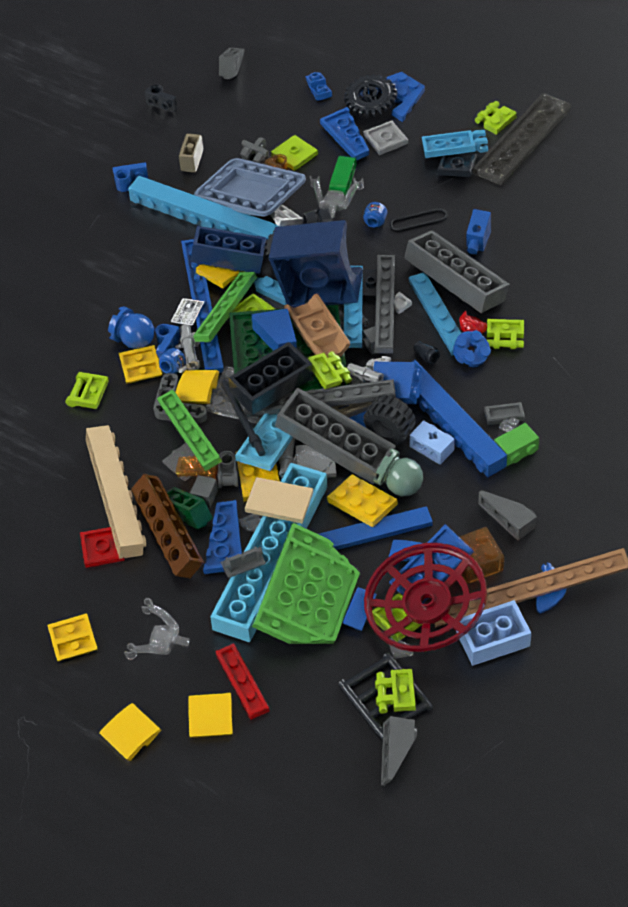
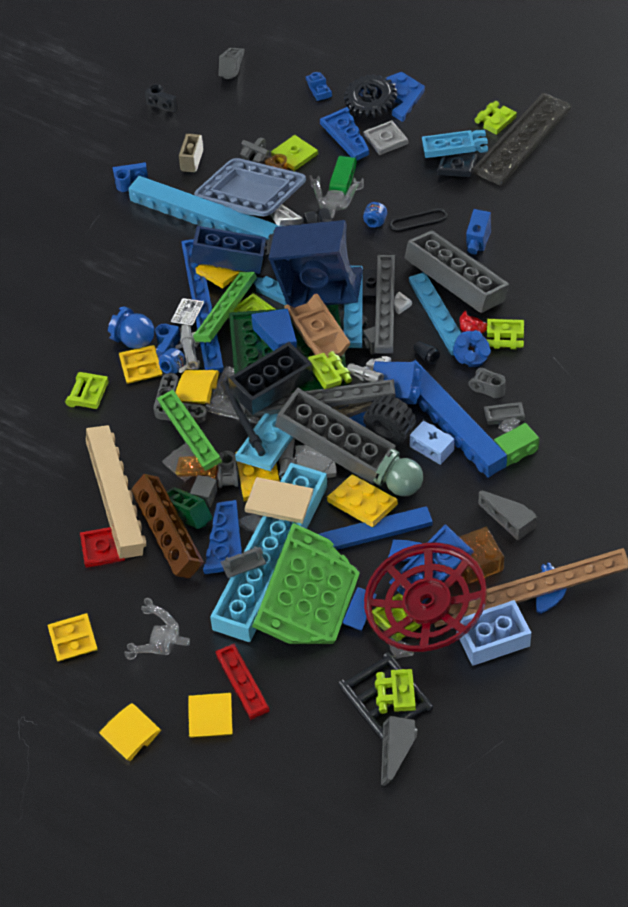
(488, 382): none -> dark grey piece

